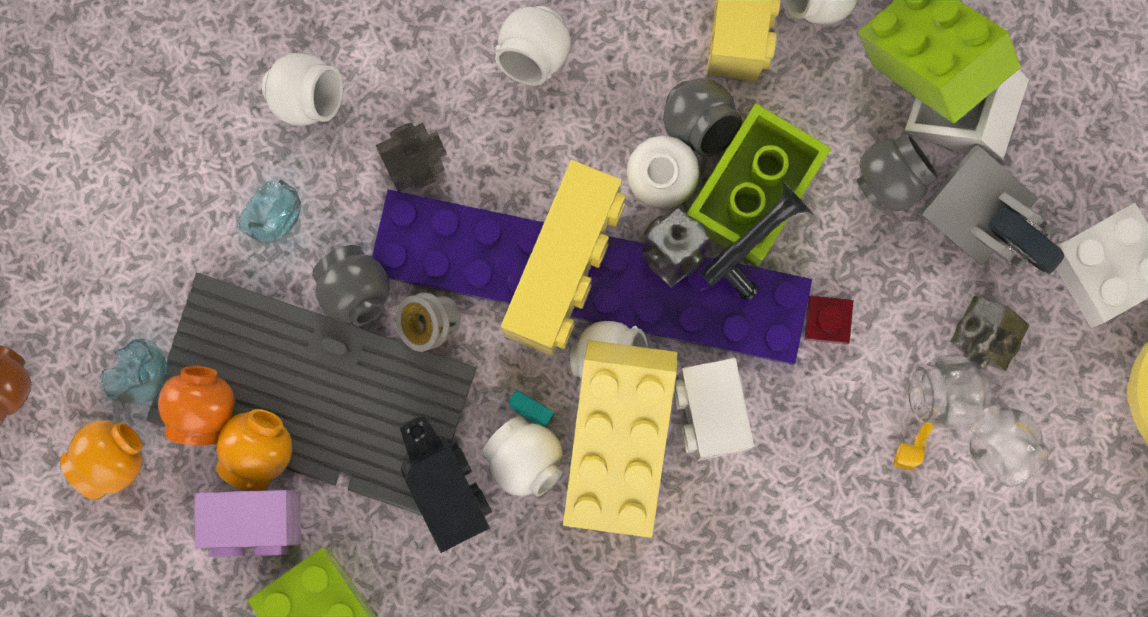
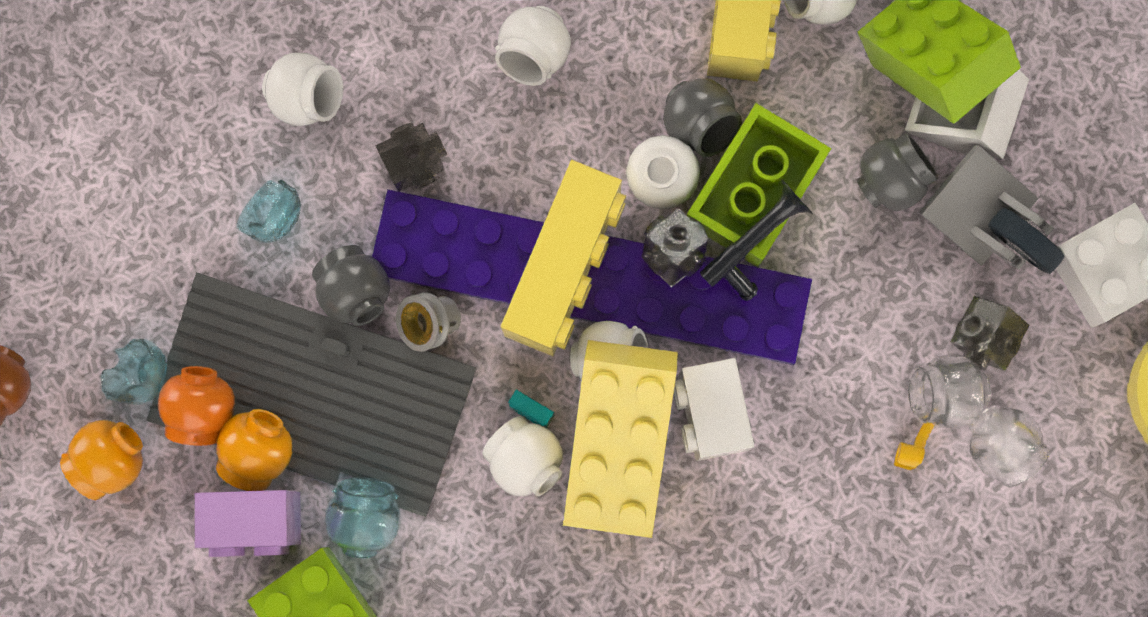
(363, 516): none -> clear light blue piece
(439, 486): black hinge -> none
(829, 320): dark red plate -> none

